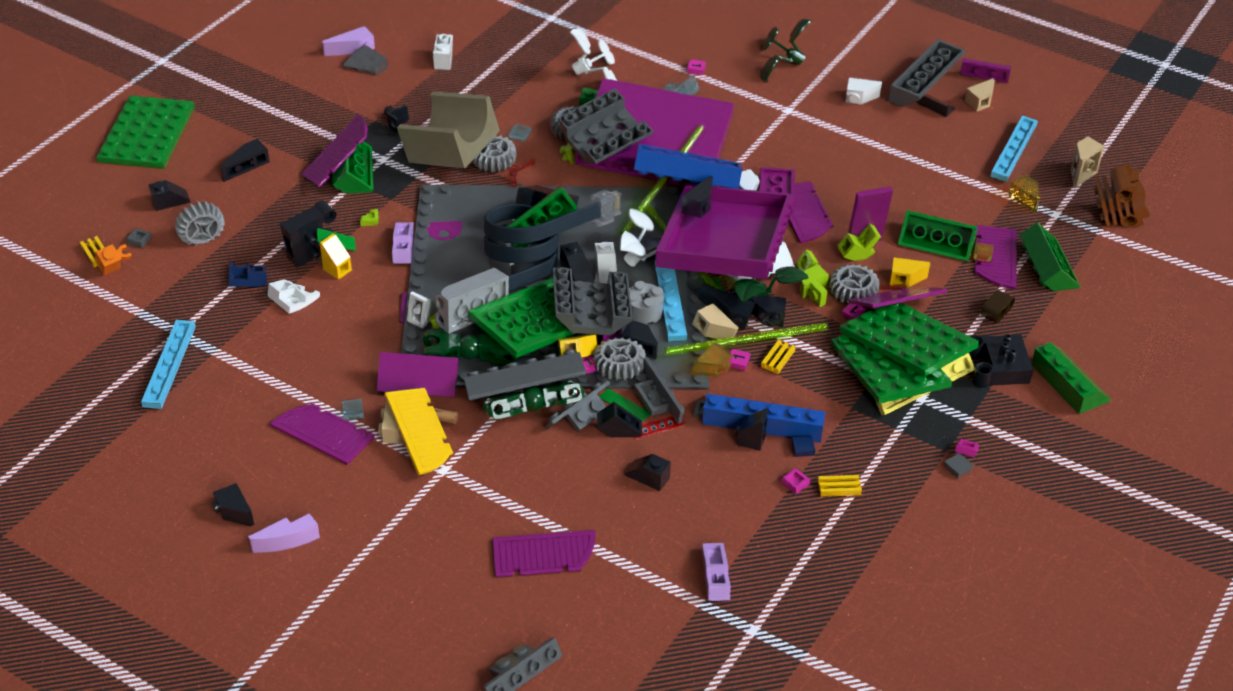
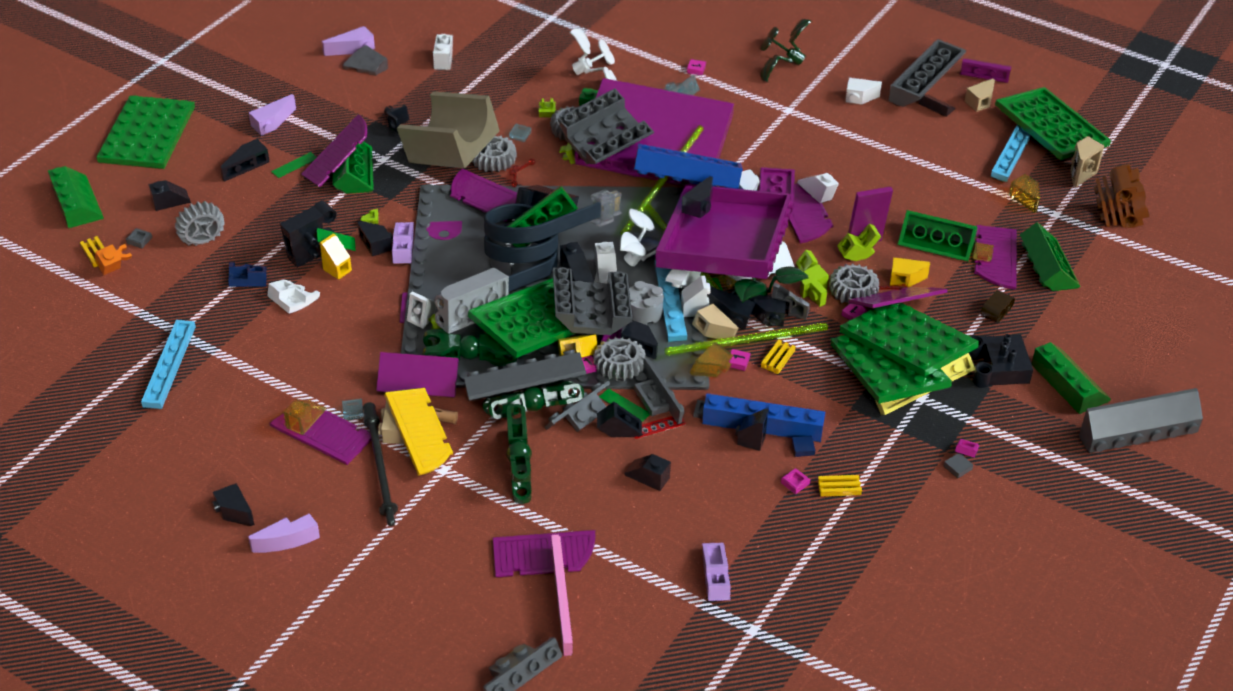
(74, 196): none -> green slope
(272, 115): none -> lavender slope
(295, 164): none -> green sticker
(302, 414): none -> clear yellow slope
(372, 421): none -> pearl dark grey bar
(375, 237): none -> black slope
(480, 192): none -> magenta piece
(519, 454): none -> dark green piece
(546, 109): none -> lime tile
(561, 595): none -> bright pink tile
(682, 278): none -> white slope
(695, 297): none -> white slope
(796, 306): none -> flat silver slope
(820, 186): none -> white slope
(1050, 121): none -> green plate
(1141, 420): none -> slope

